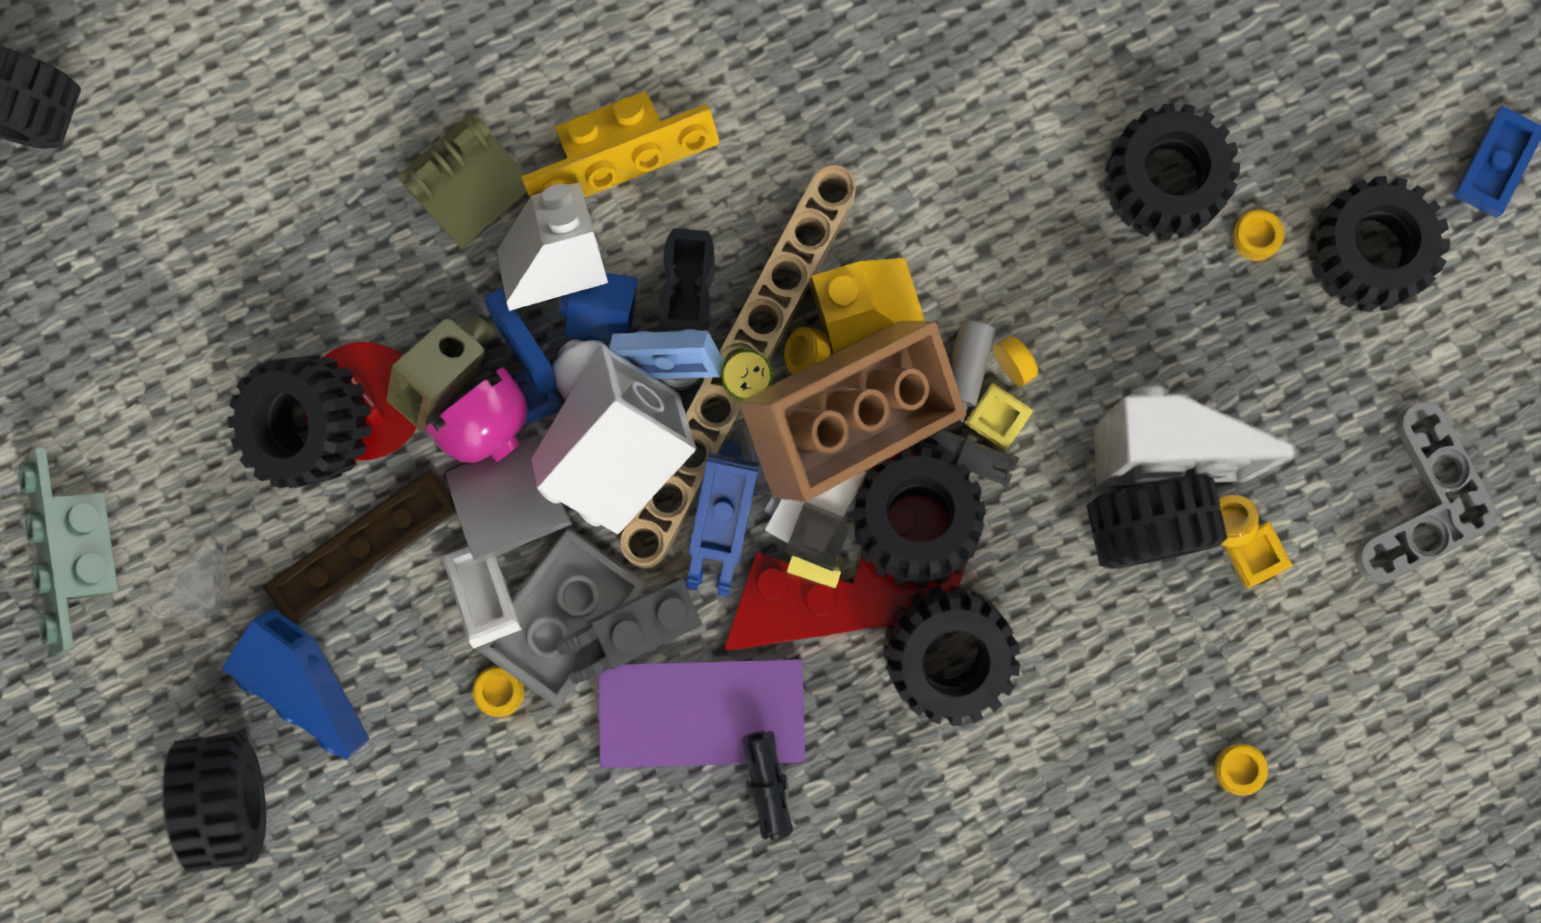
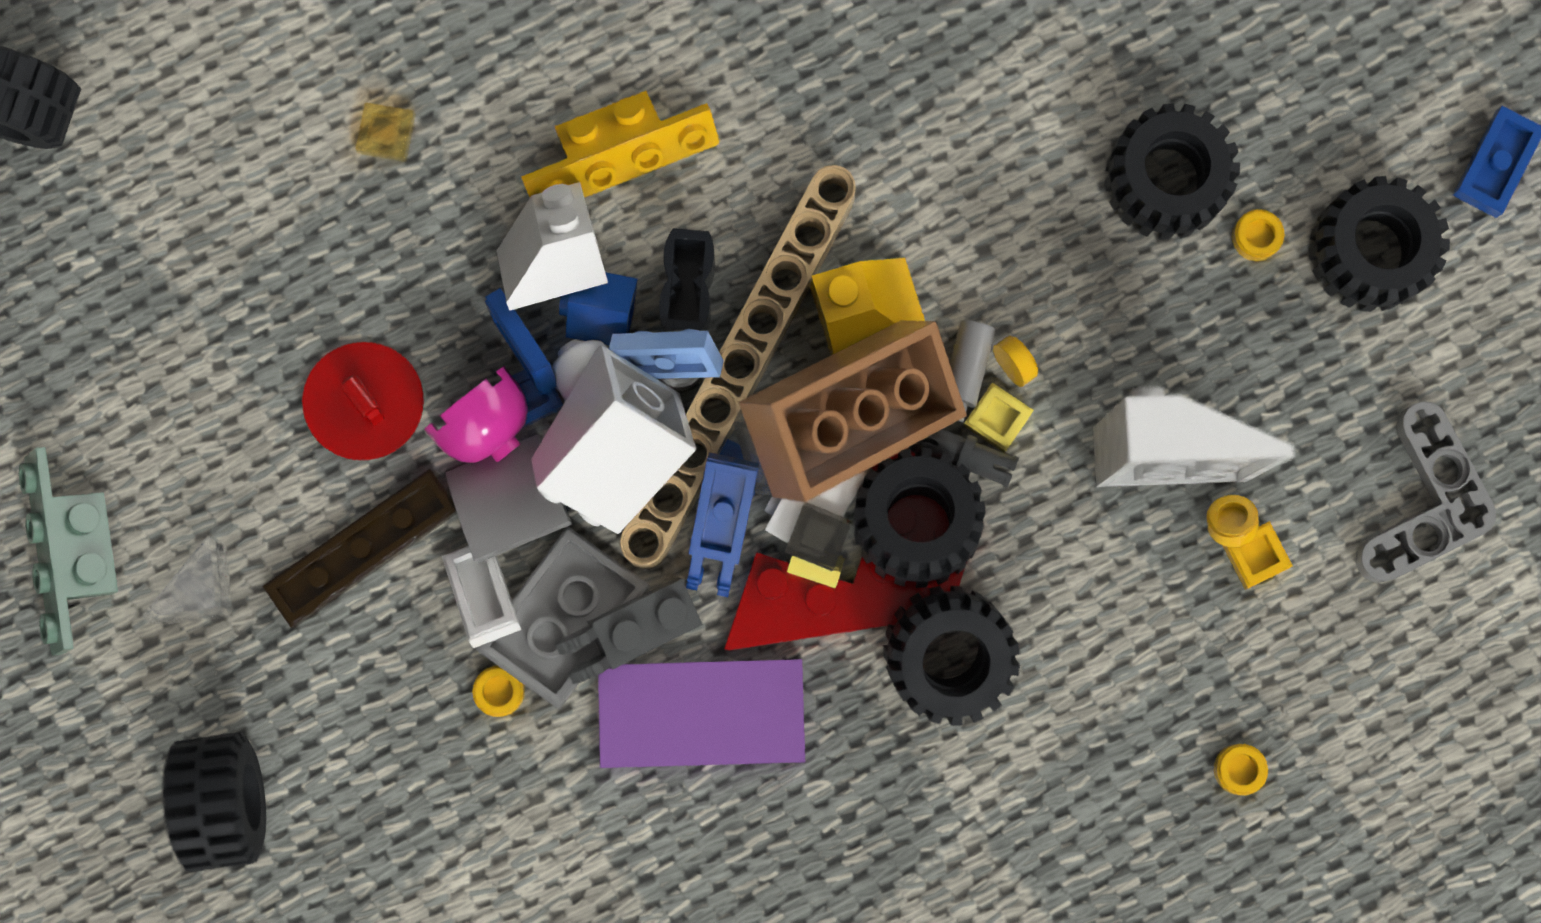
(266, 427): black tyre -> none
(294, 677): blue slope -> none
(385, 132): none -> clear yellow tile
(438, 370): olive torso -> none
(465, 180): olive hinge -> none
(746, 374): light yellow tile -> none
(767, 785): black pin -> none
(805, 348): yellow tile -> none
(1156, 521): black tyre -> none

